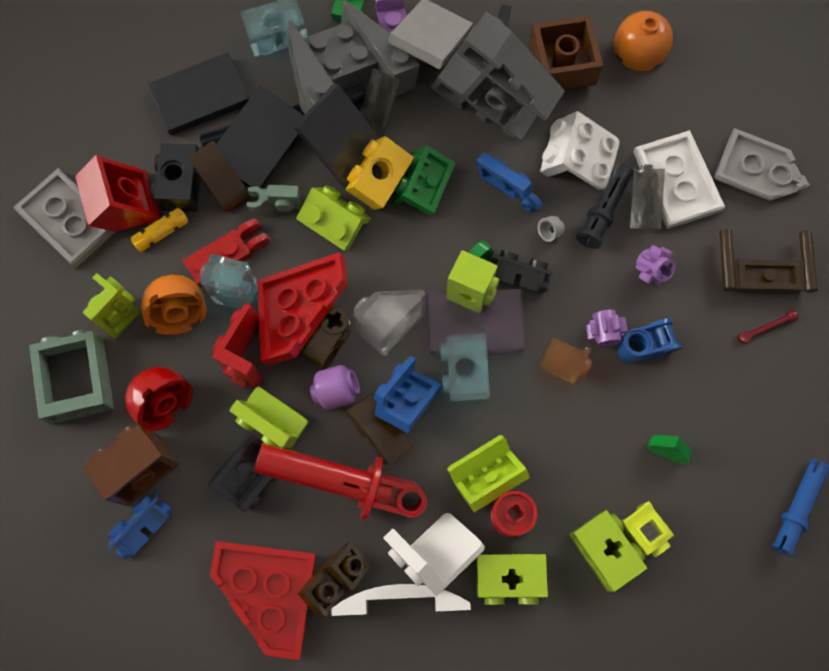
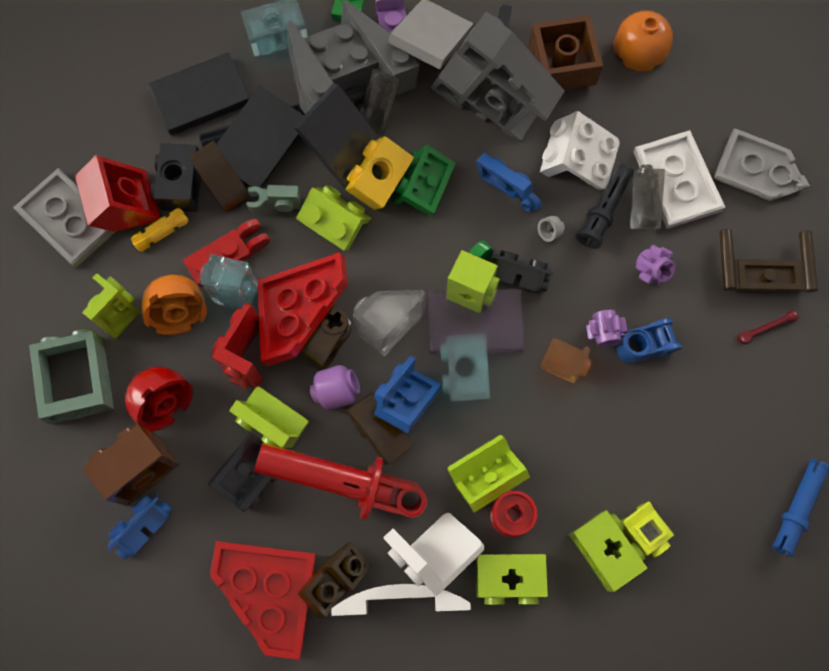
(670, 447): green tile -> none

